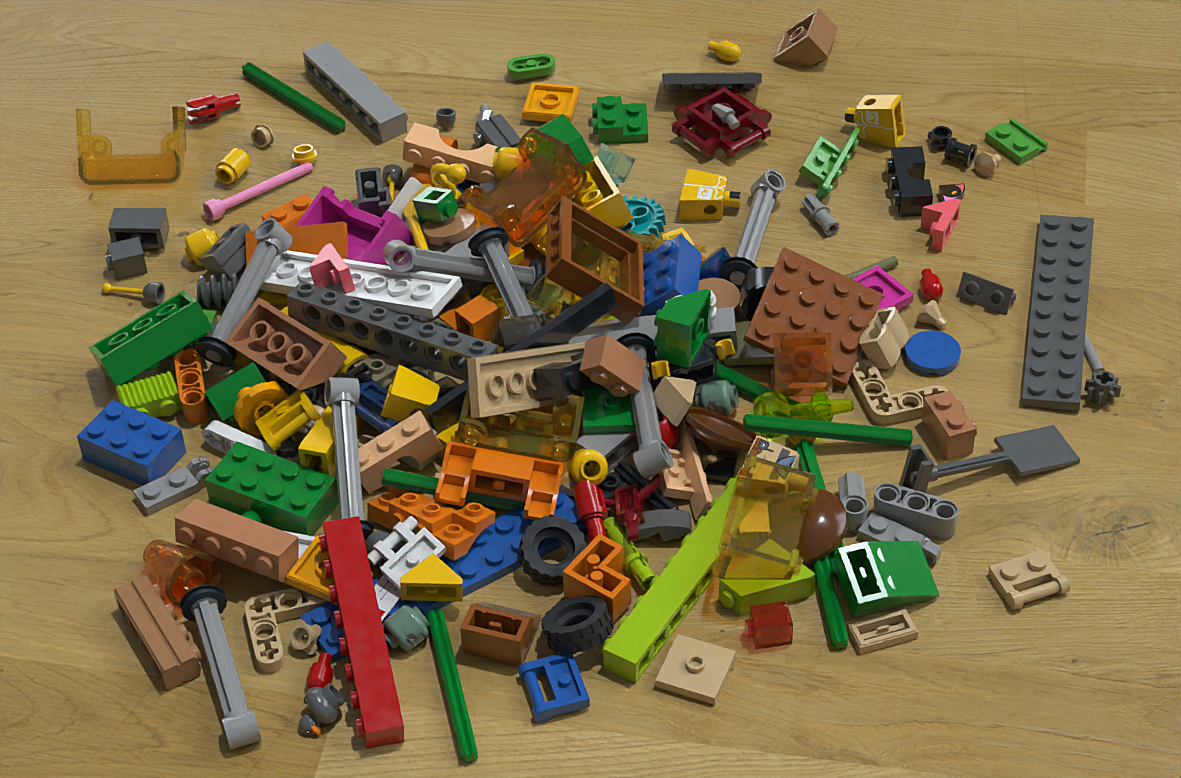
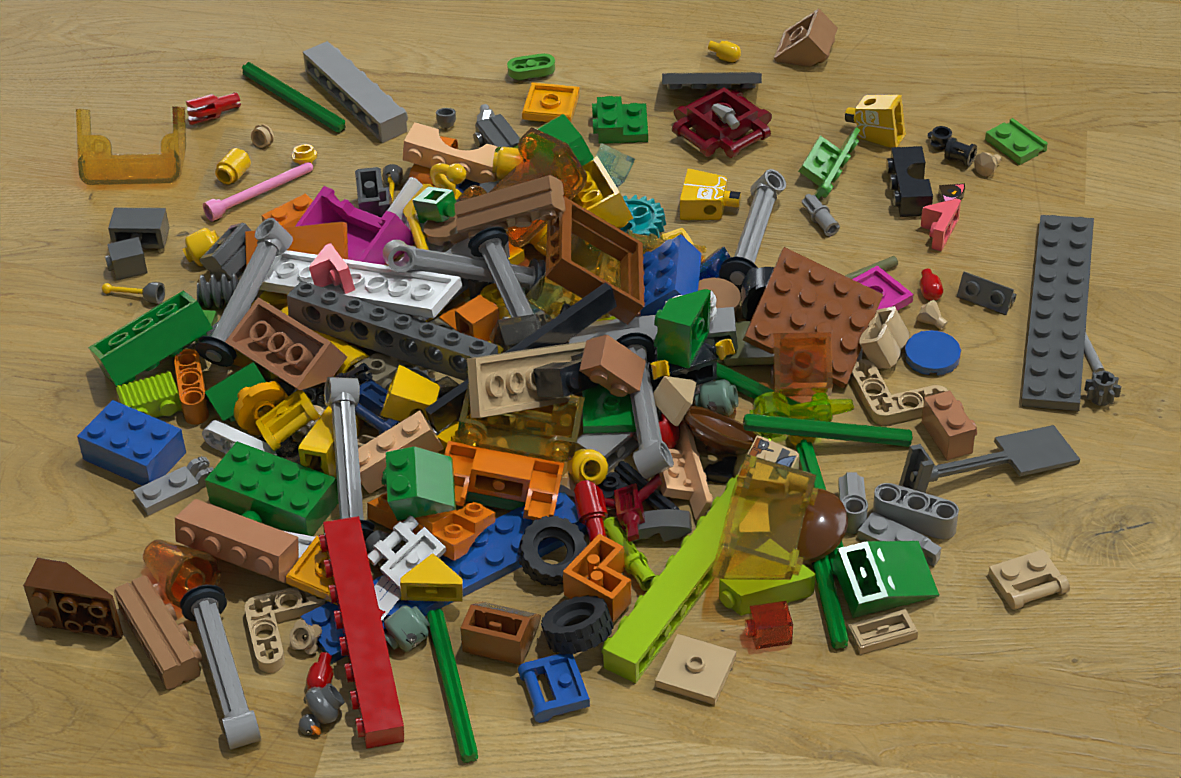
(70, 600): none -> reddish brown slope
(419, 482): none -> green slope
(511, 206): none -> medium nougat brick

